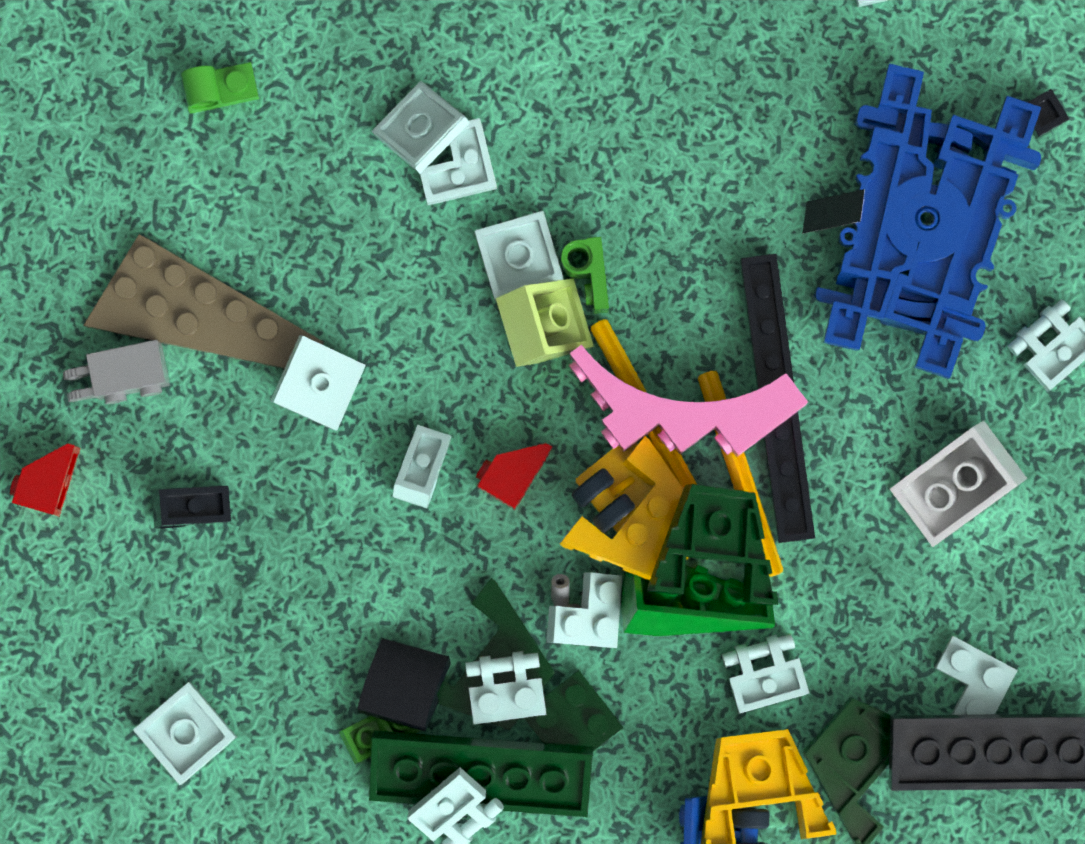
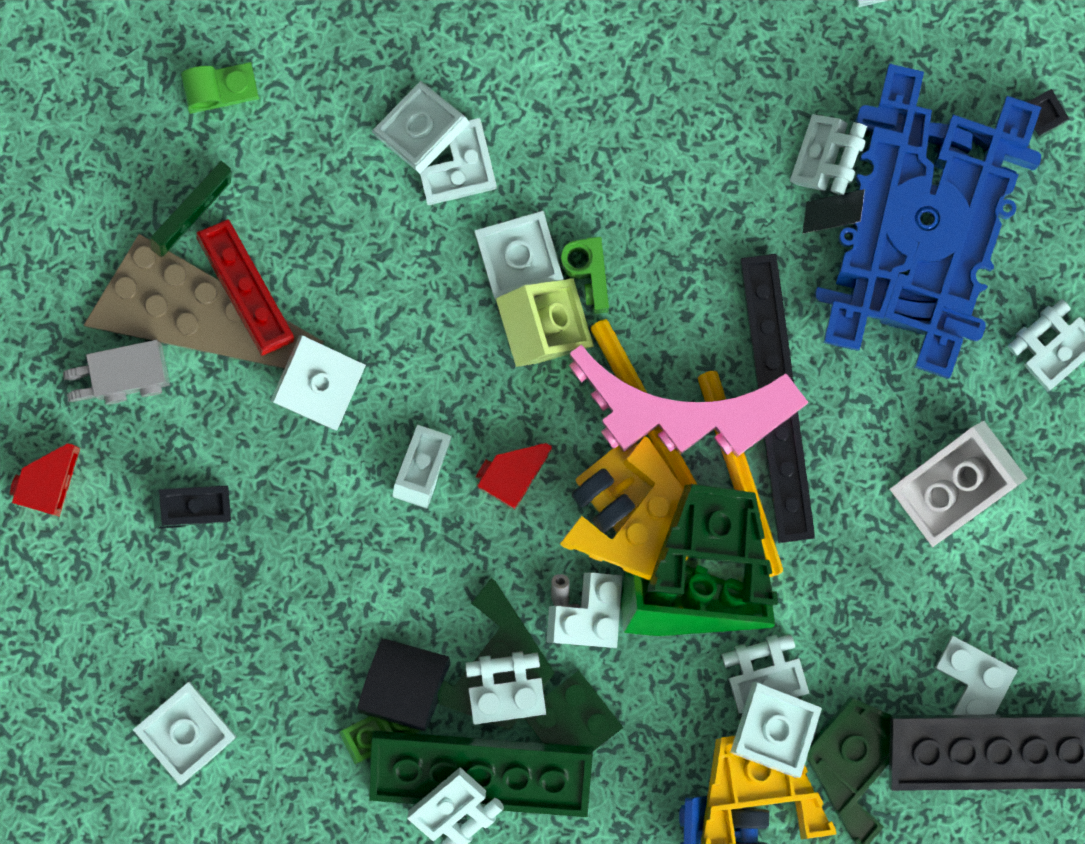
(191, 209): none -> dark green tile
(245, 287): none -> red tile
(776, 730): none -> light aqua plate
(820, 151): none -> light aqua plate

